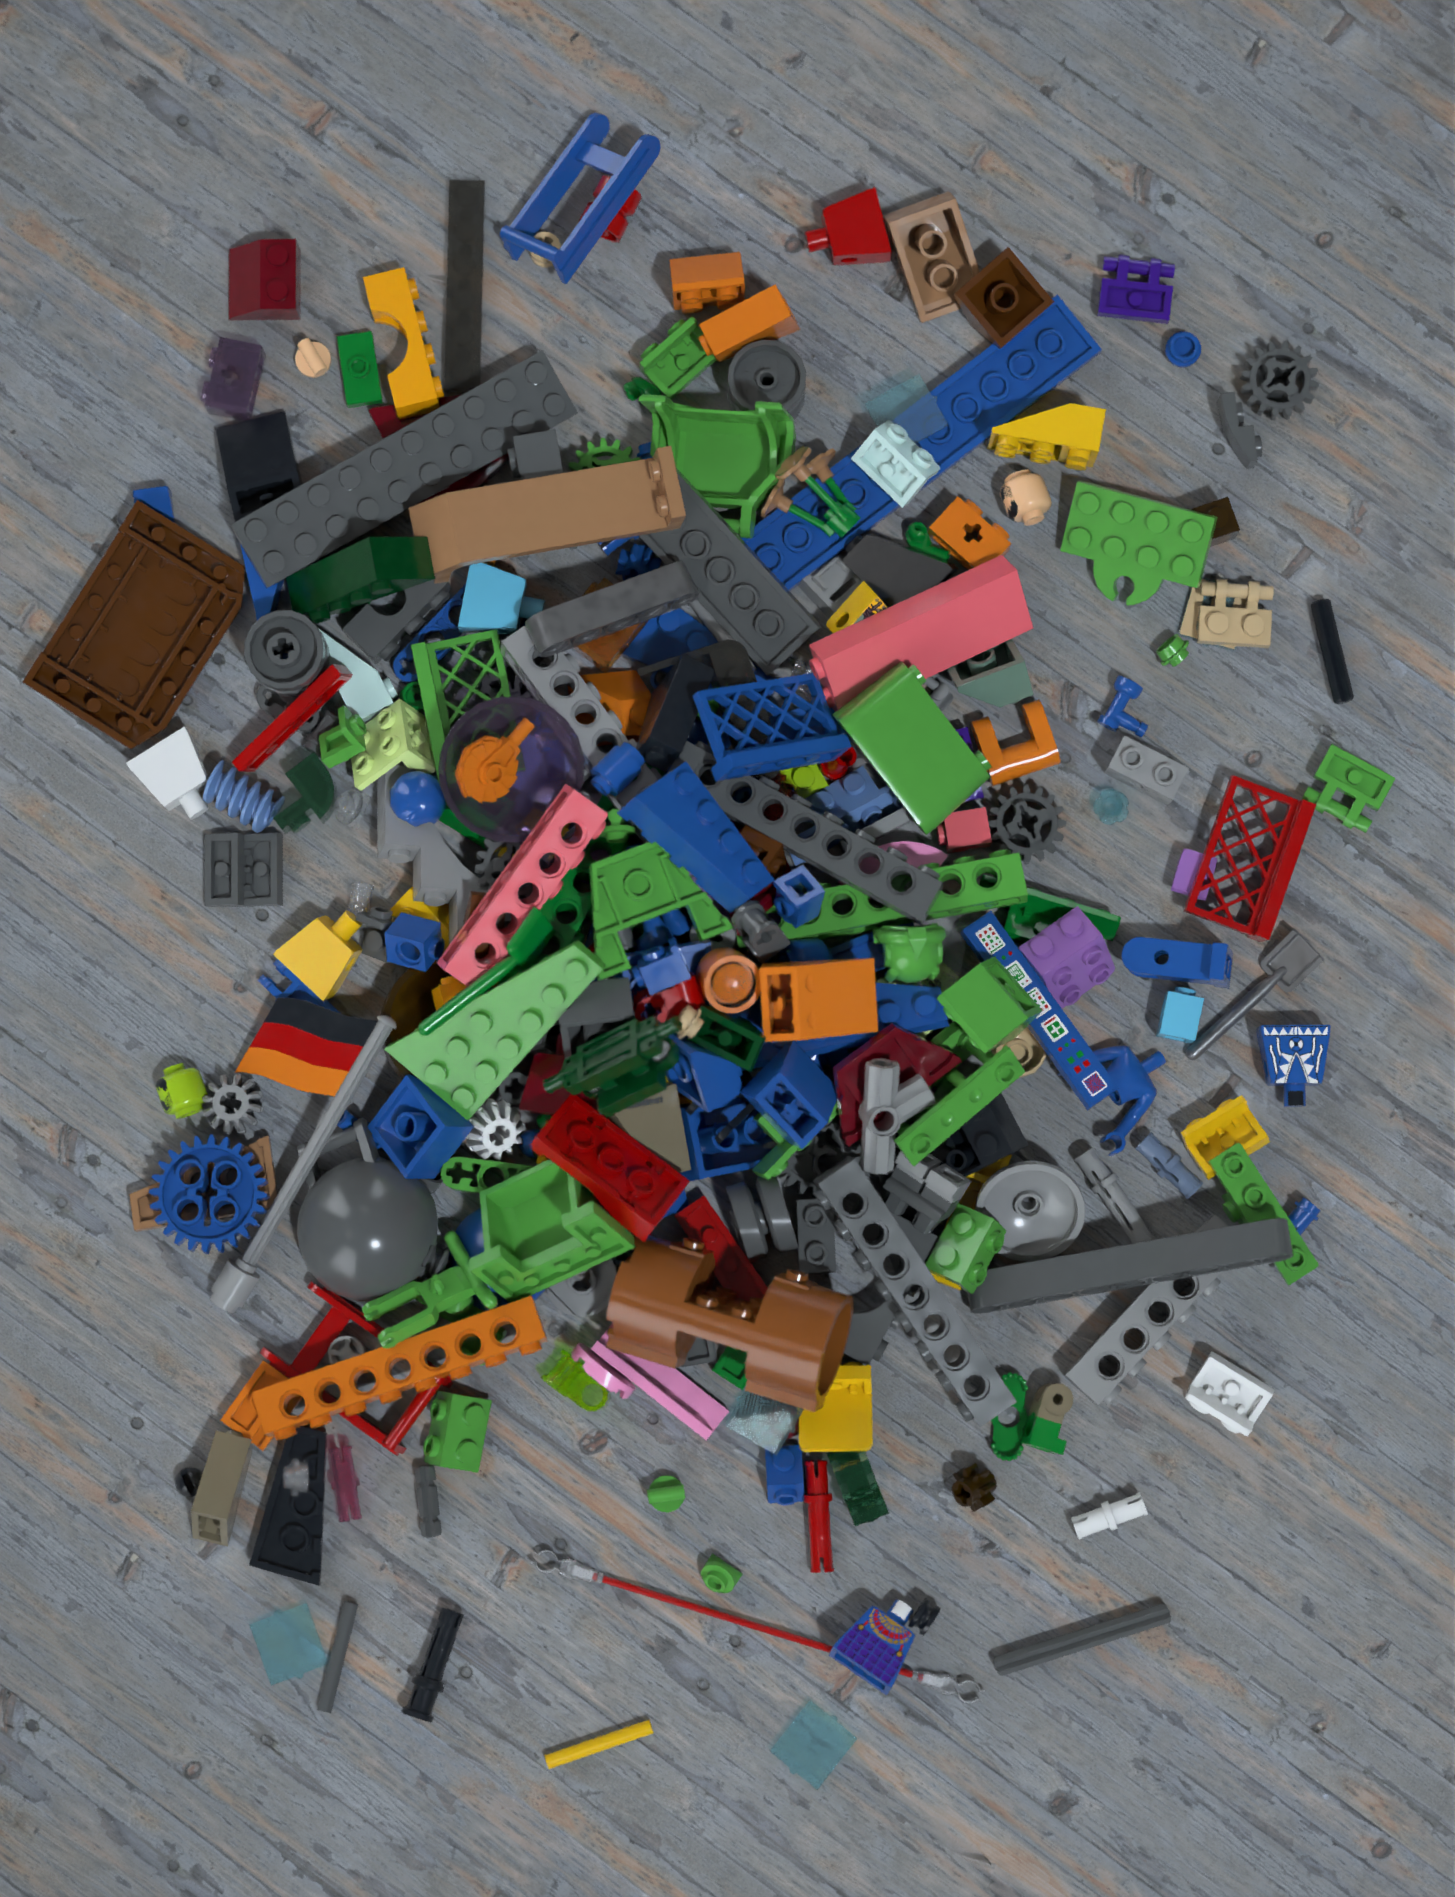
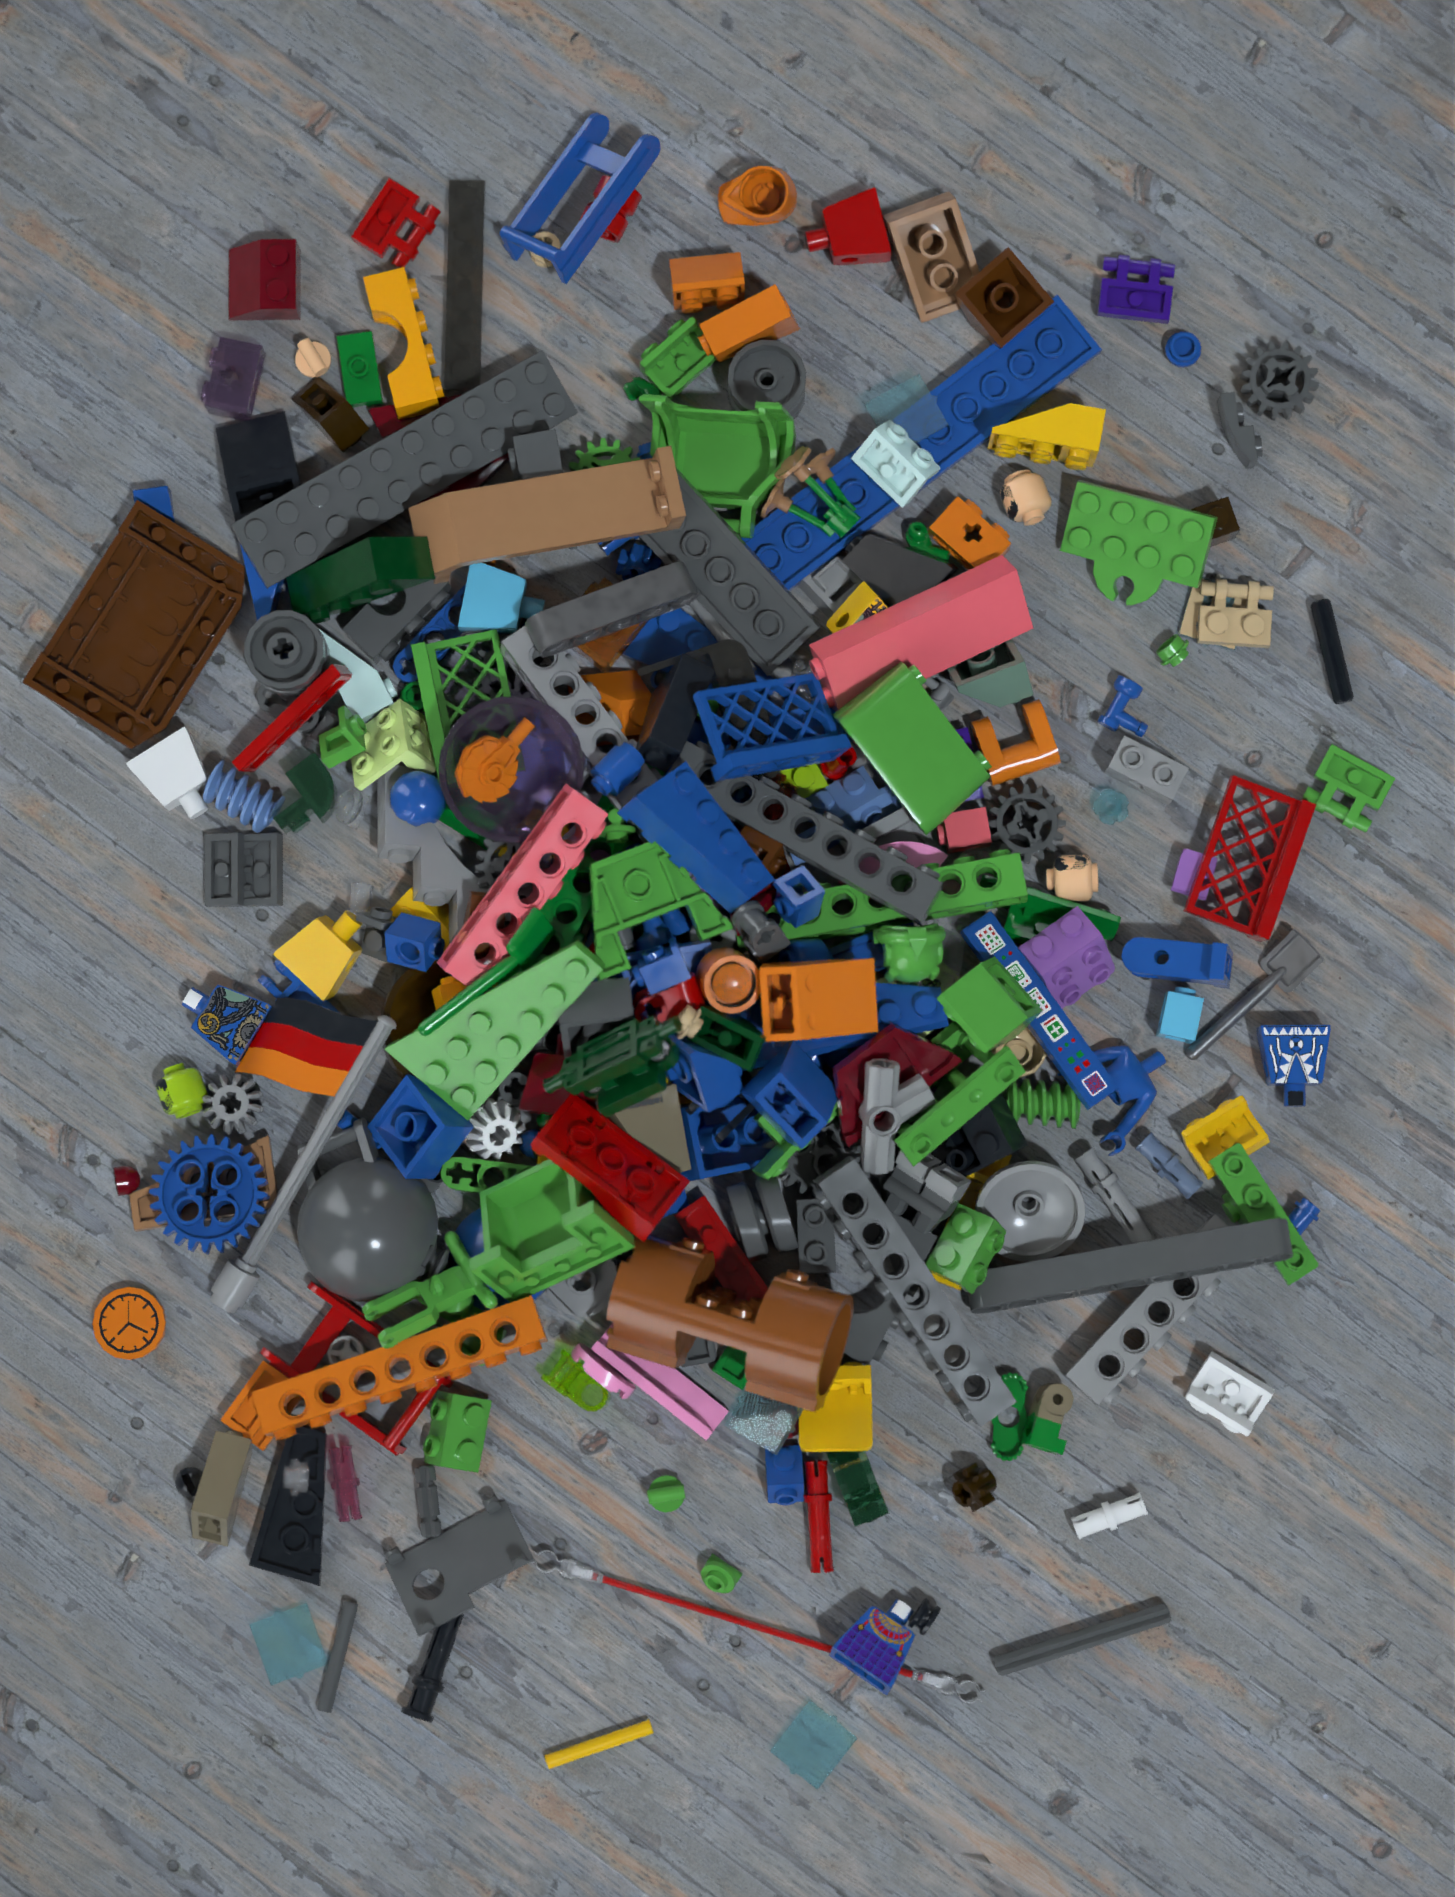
(126, 1180): none -> dark red hinge
(129, 1323): none -> orange tile
(227, 1019): none -> torso
(331, 413): none -> dark brown slope
(386, 219): none -> red plate
(468, 1560): none -> dark grey piece
(757, 197): none -> orange helmet
(1043, 1103): none -> bright green piece
(1073, 877): none -> light nougat head

